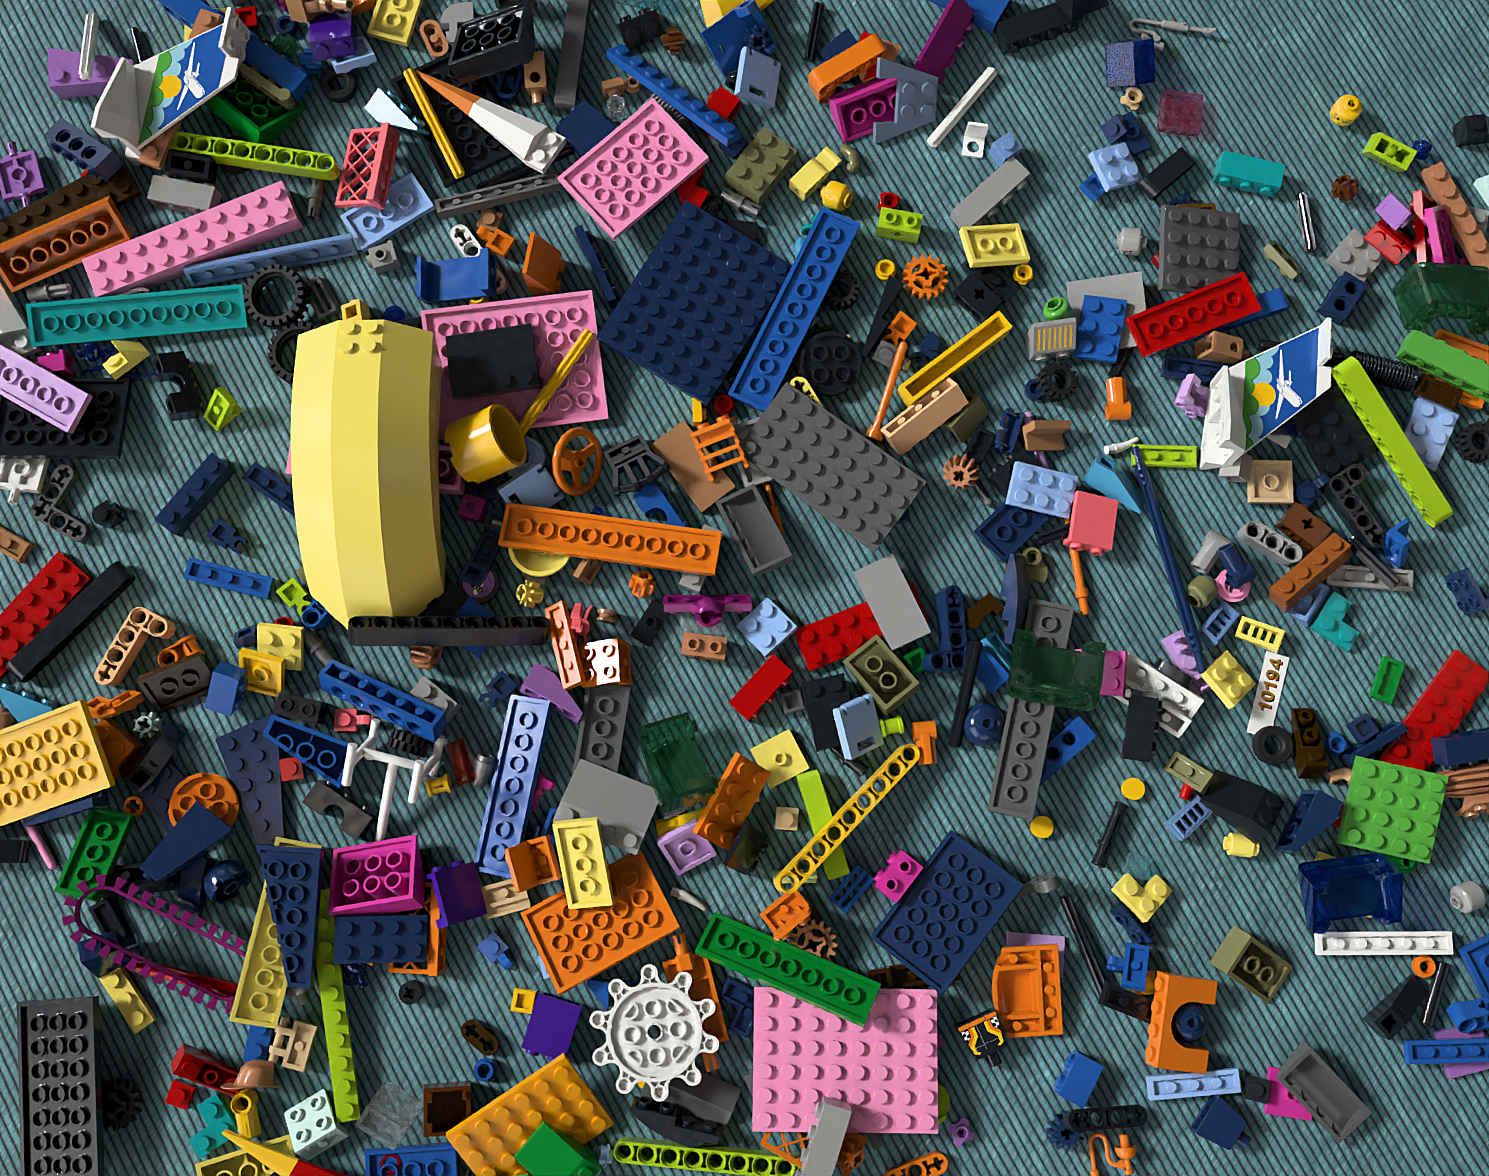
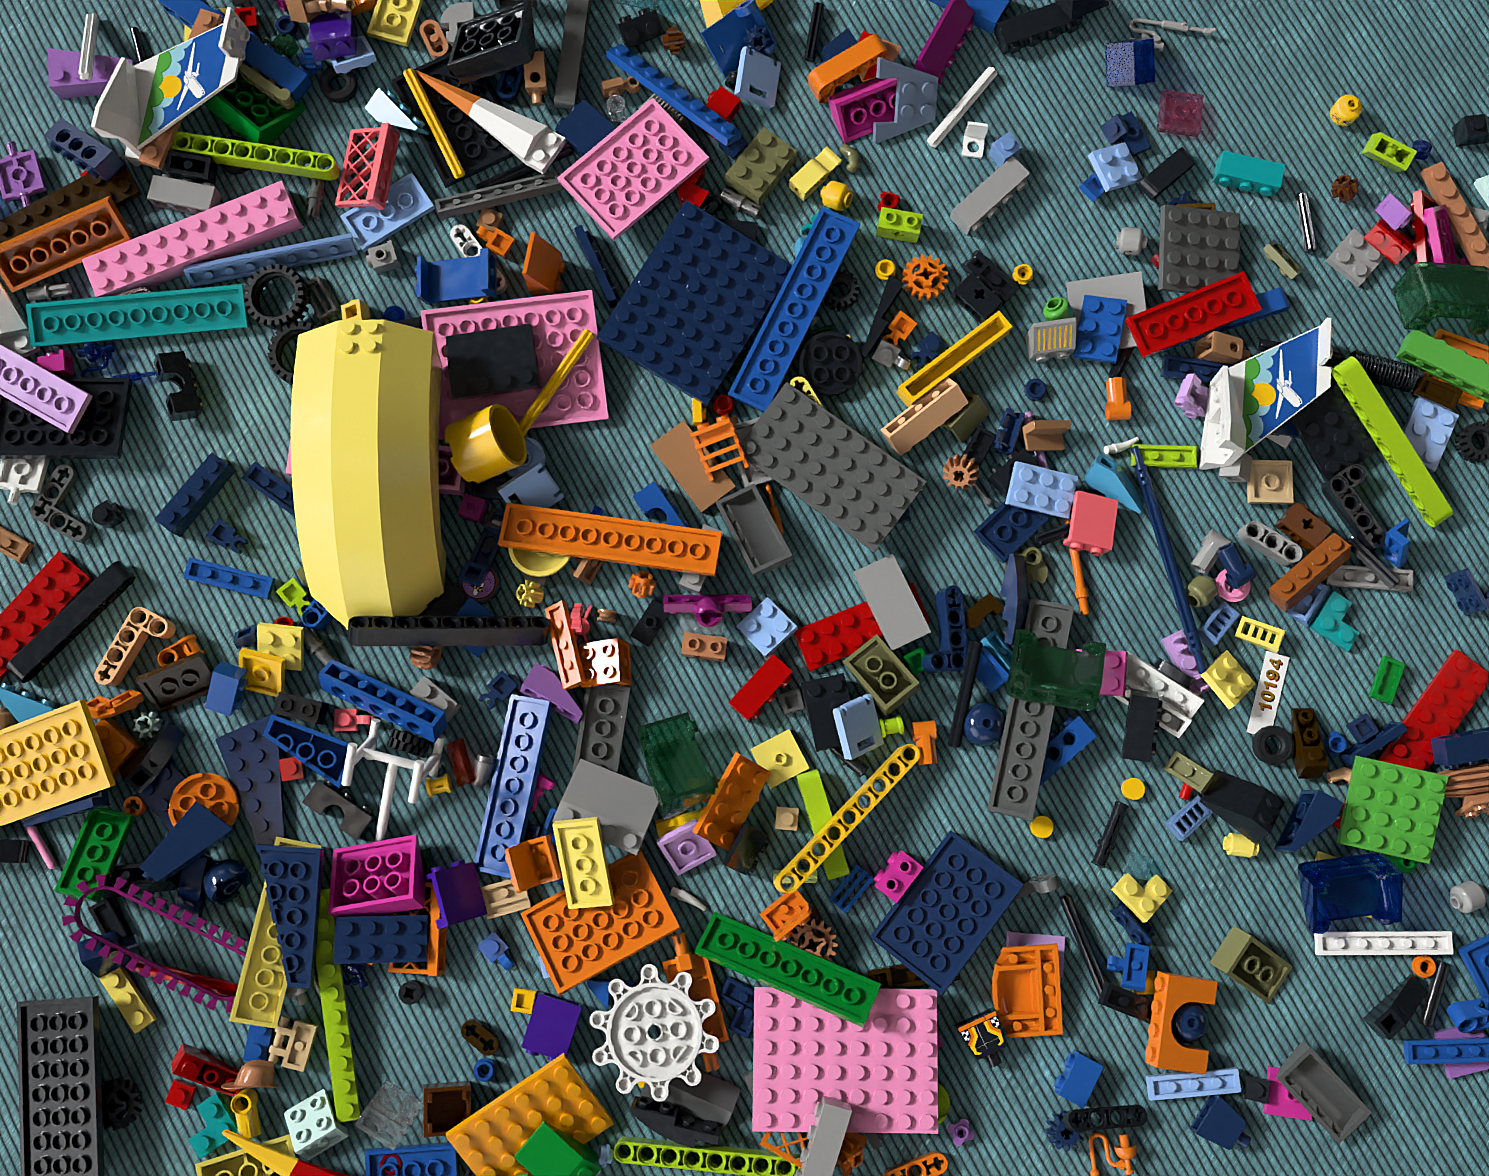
(129, 356): light yellow slope -> none
(221, 409): lime slope -> none
(575, 461): orange piece -> none
(628, 455): black plate -> none
(874, 431): orange piece -> none
(994, 245): light yellow plate -> none
(1066, 376): black tyre -> none
(1134, 93): tan plate -> none
(1308, 491): dark blue plate -> none
(1339, 296): dark blue brick -> none

